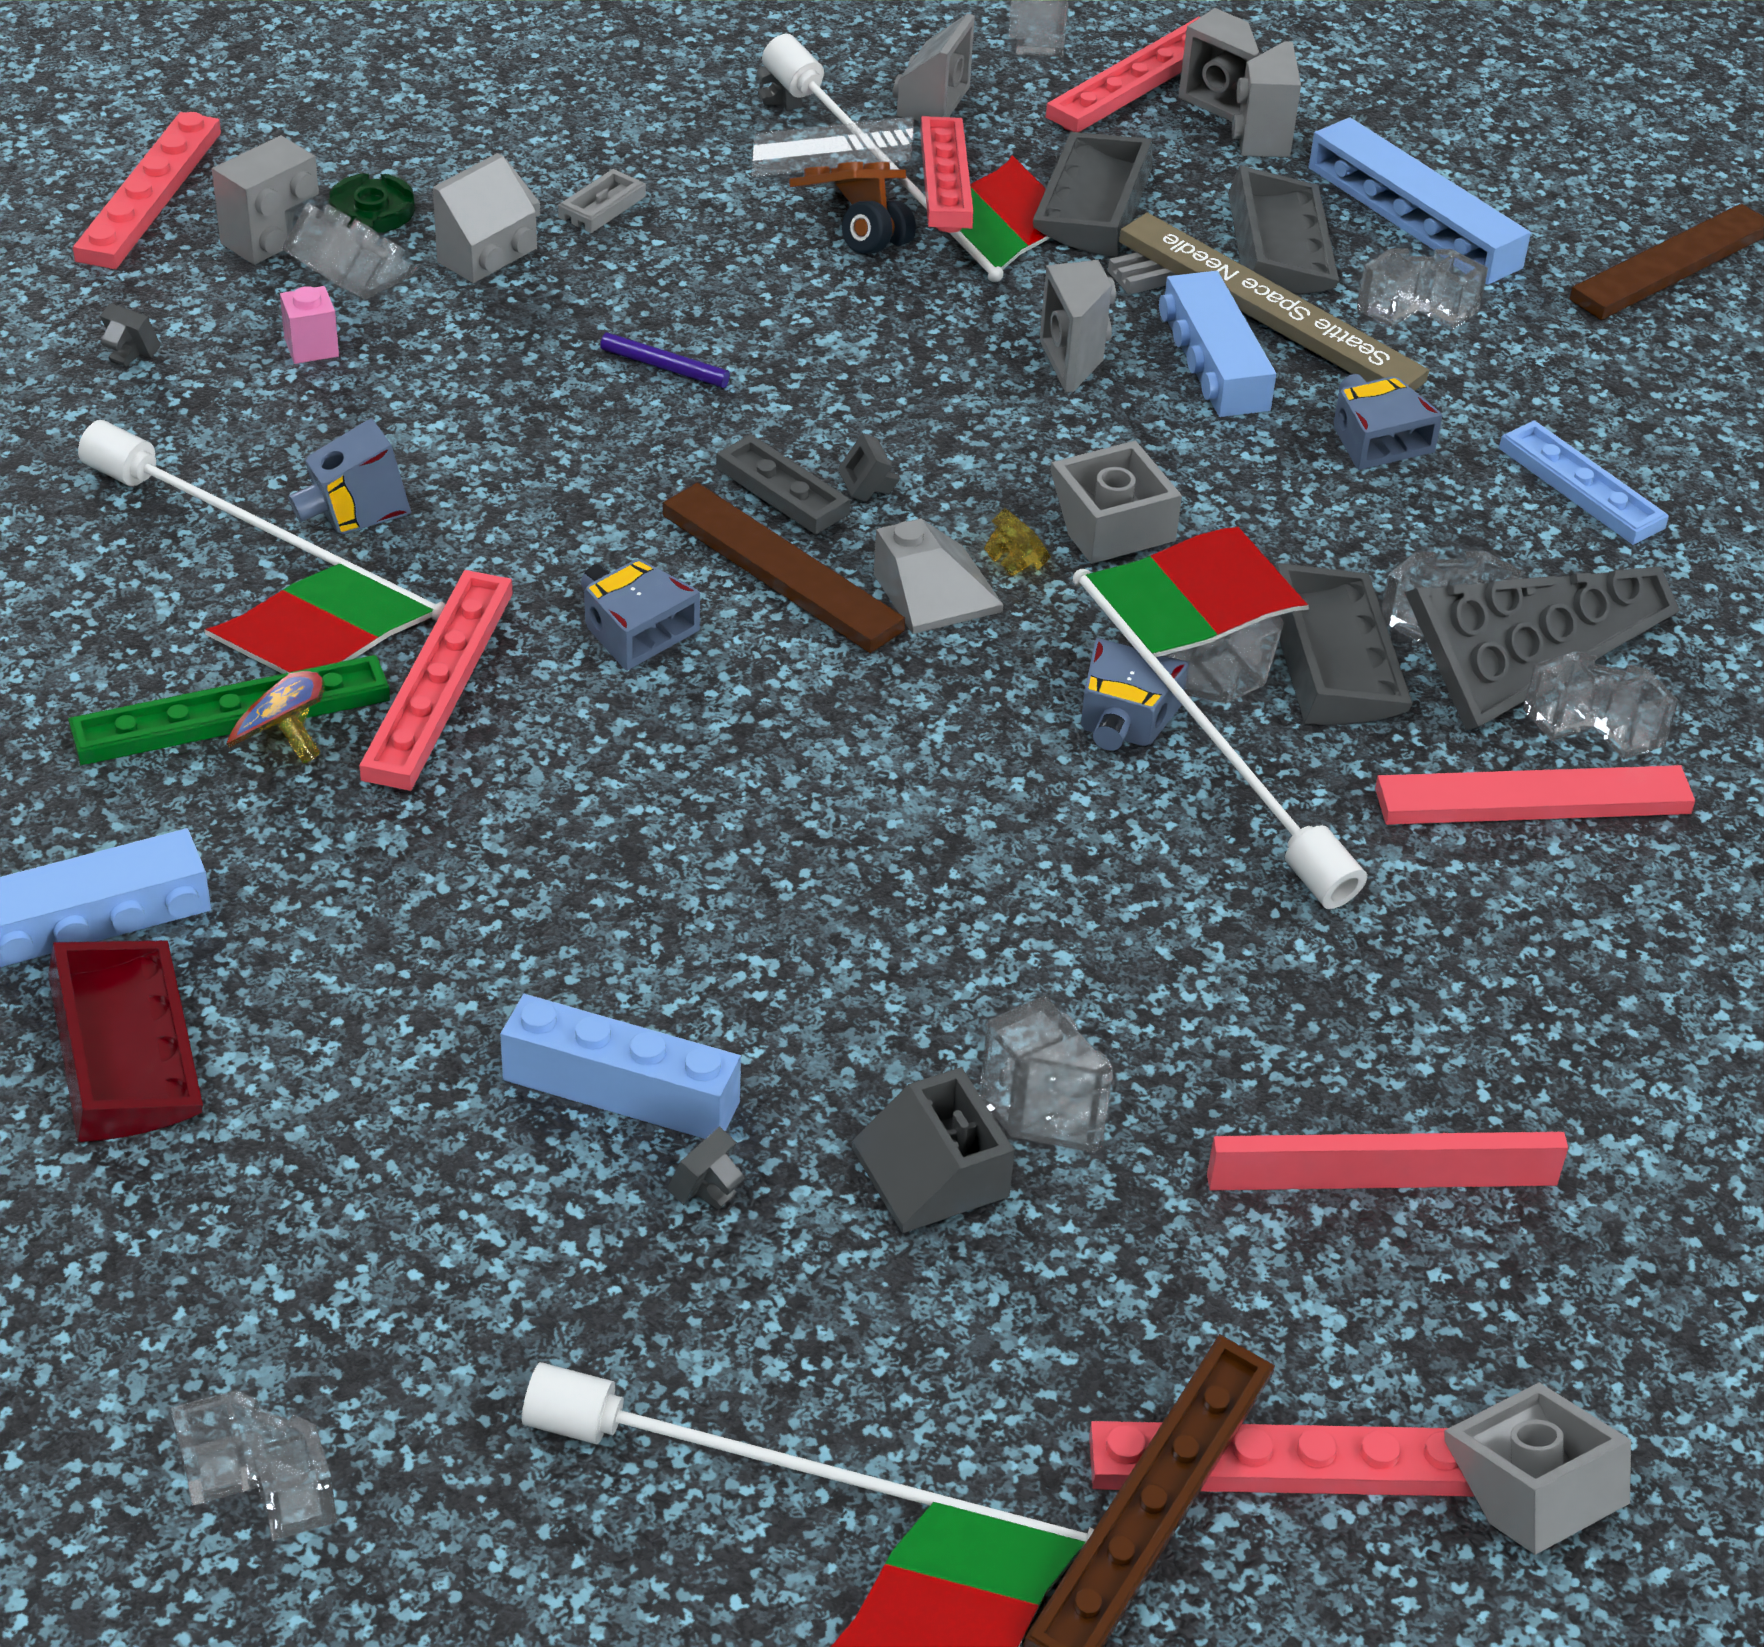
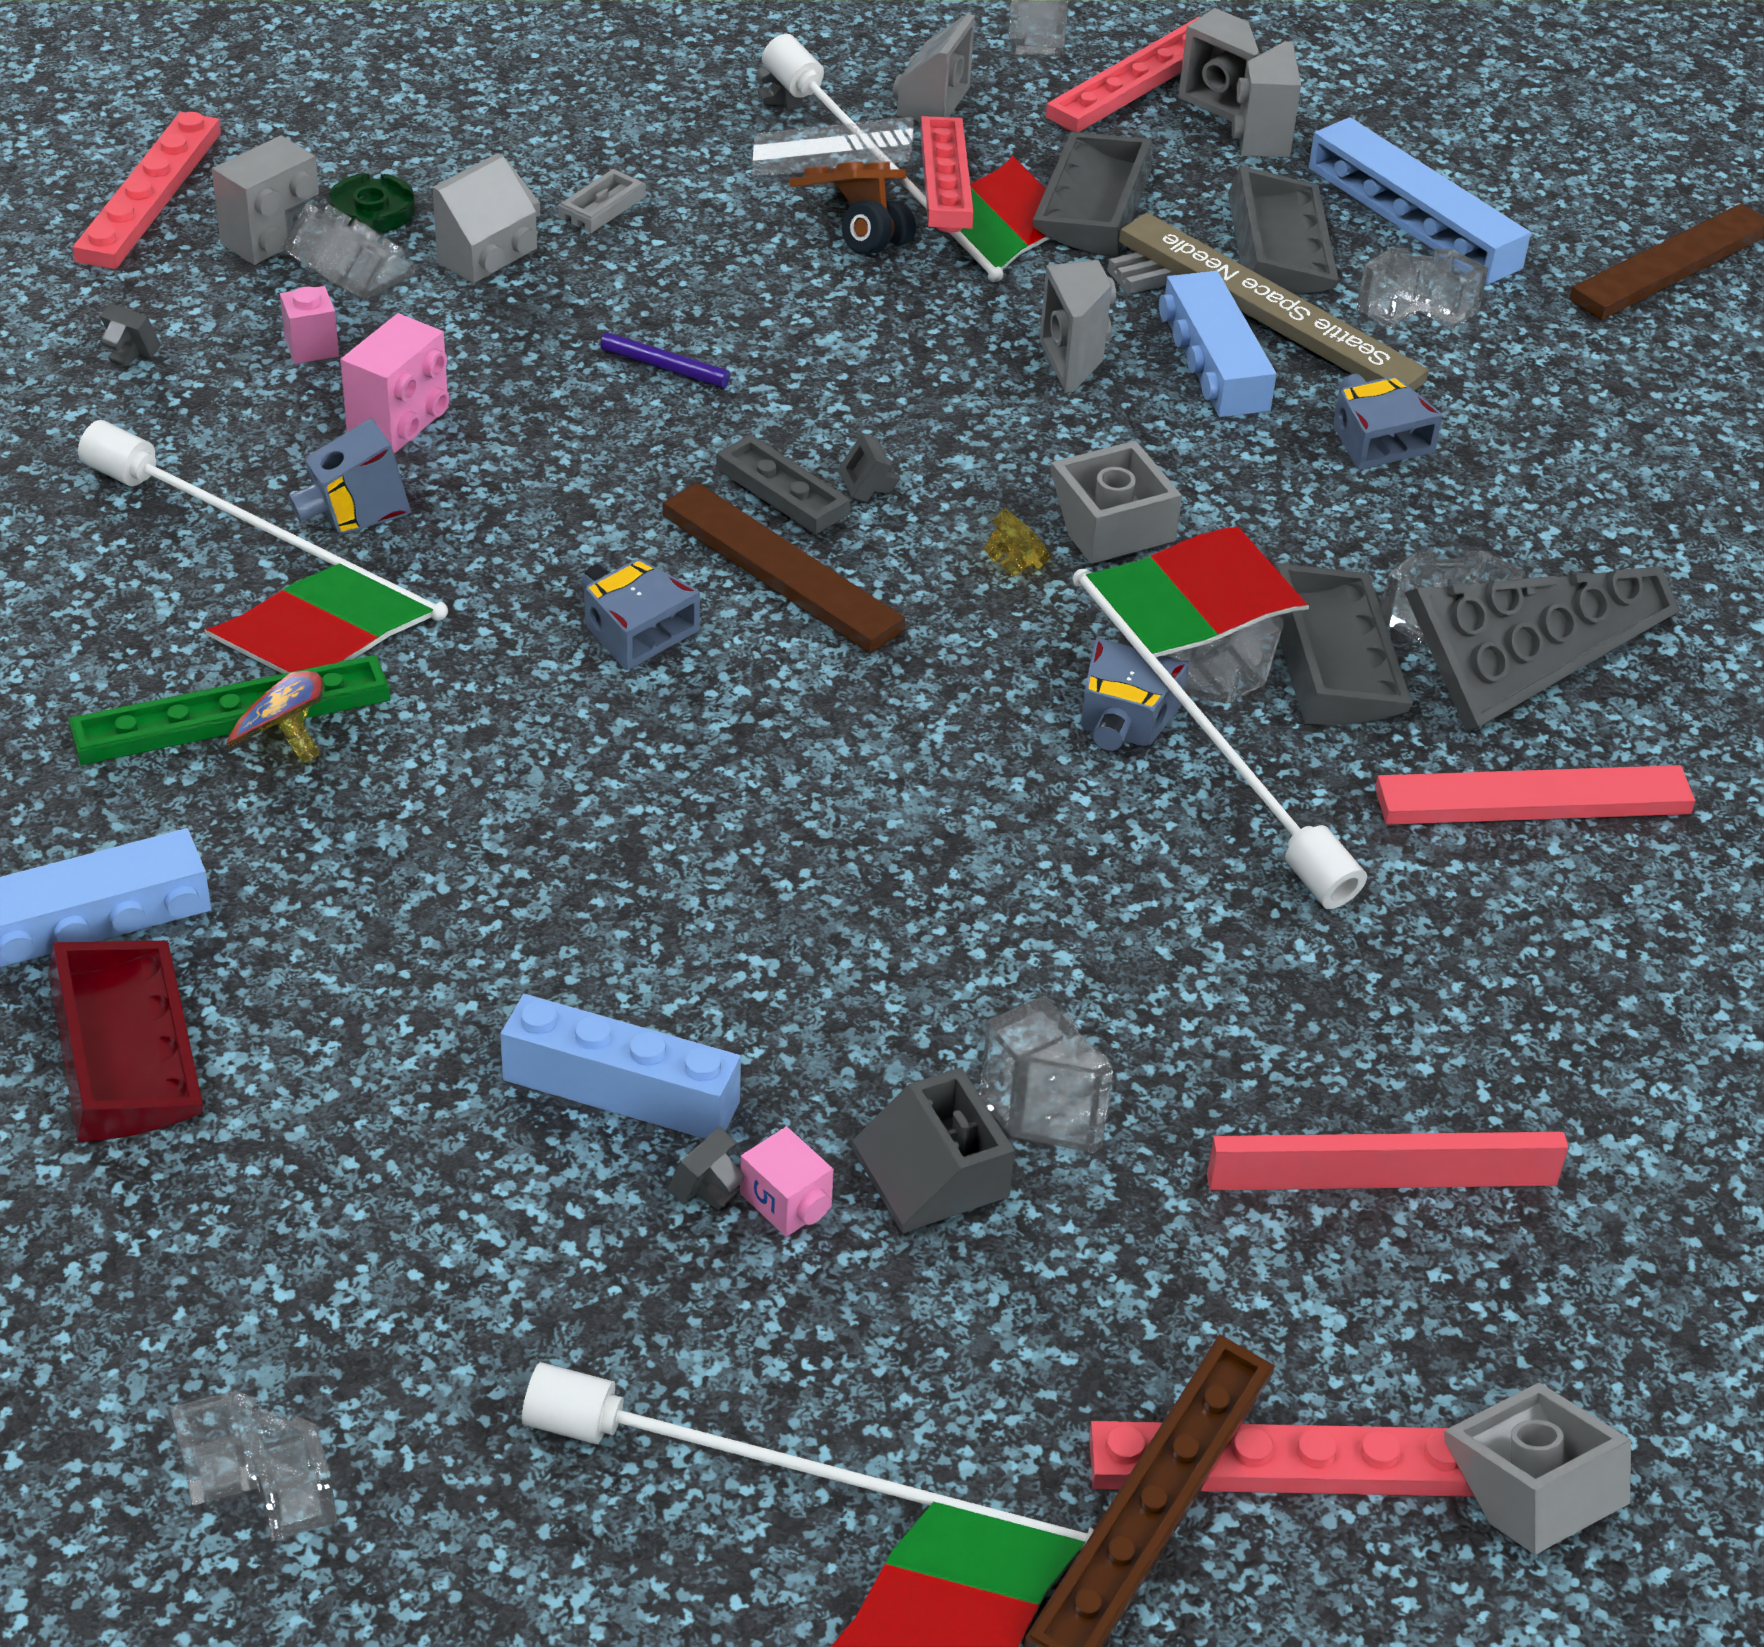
(396, 379): none -> bright pink brick
(436, 681): coral plate -> none
(787, 1181): none -> bright pink brick
(930, 577): light grey slope -> none
(1584, 482): light blue tile -> none
(1623, 706): clear brick -> none

